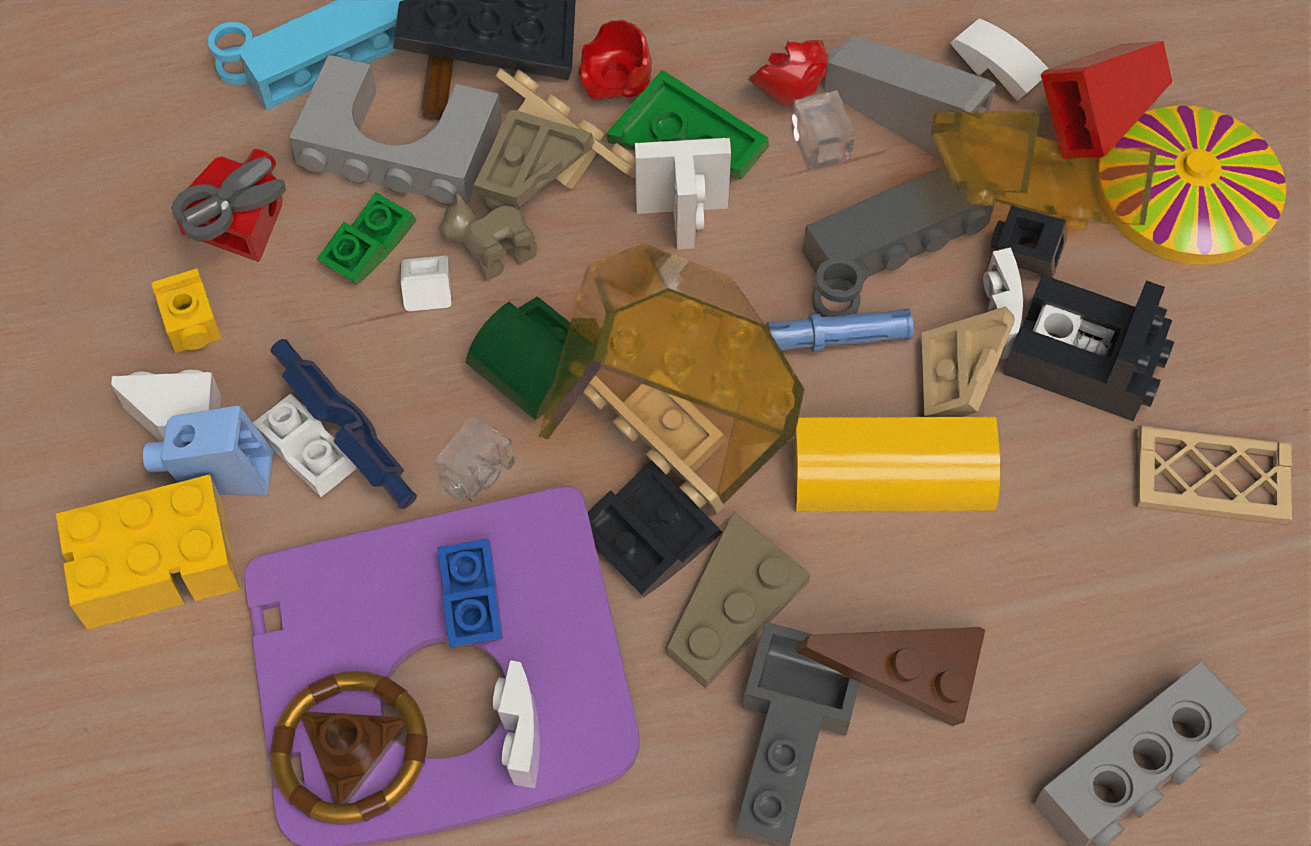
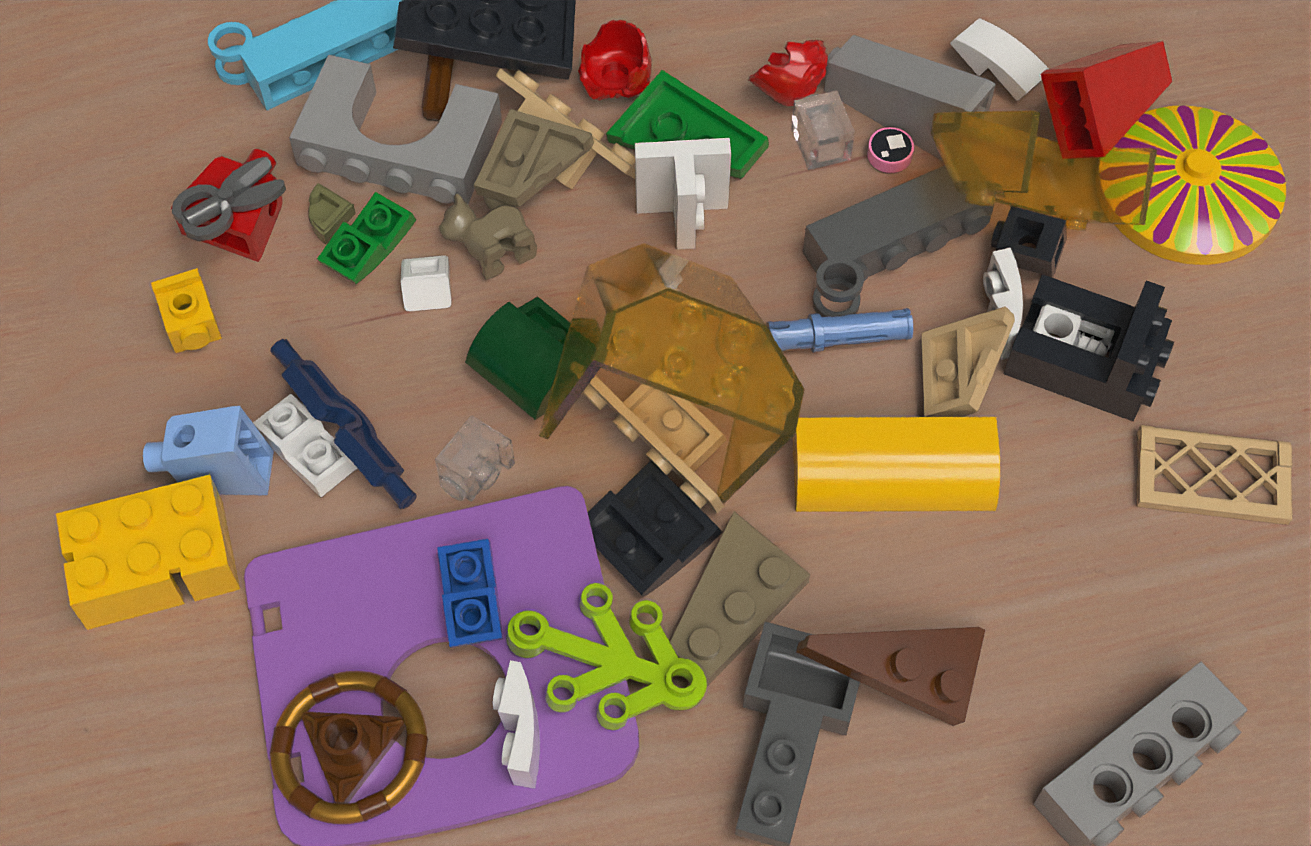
(158, 397): white slope -> none
(328, 212): none -> olive tile
(614, 661): none -> lime plant
(890, 150): none -> tile

